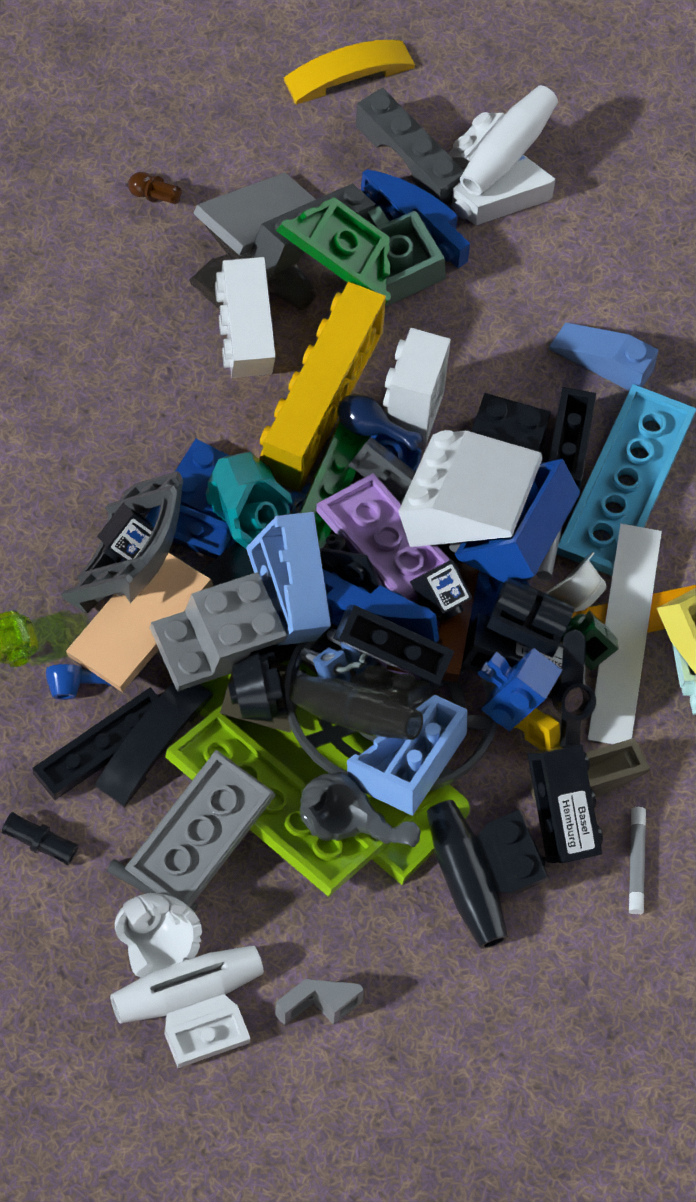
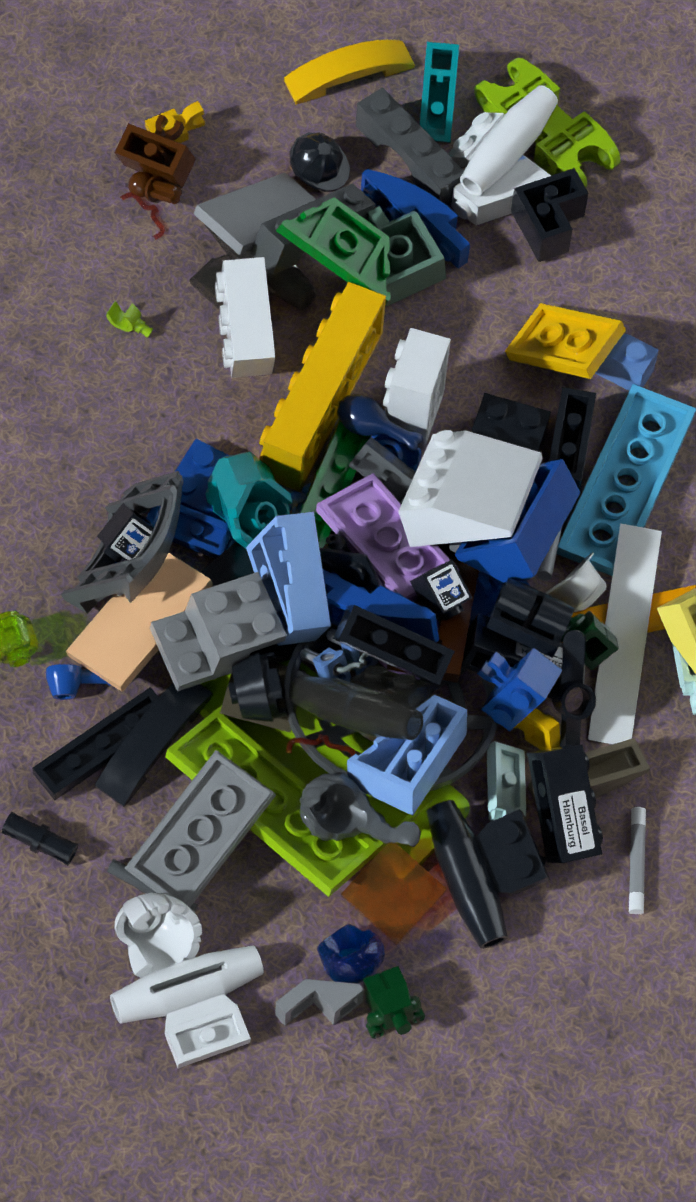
(128, 321): none -> lime piece
(154, 210): none -> clear red piece
(156, 152): none -> reddish brown brick
(190, 118): none -> yellow plate
(318, 741): none -> clear red piece
(319, 162): none -> black piece
(351, 954): none -> clear blue hair
(390, 1003): none -> dark green piece
(394, 892): none -> clear orange plate
(439, 90): none -> teal slope
(505, 780): none -> light aqua hinge
(546, 209): none -> black brick
(563, 140): none -> lime piece
(565, 340): none -> yellow plate

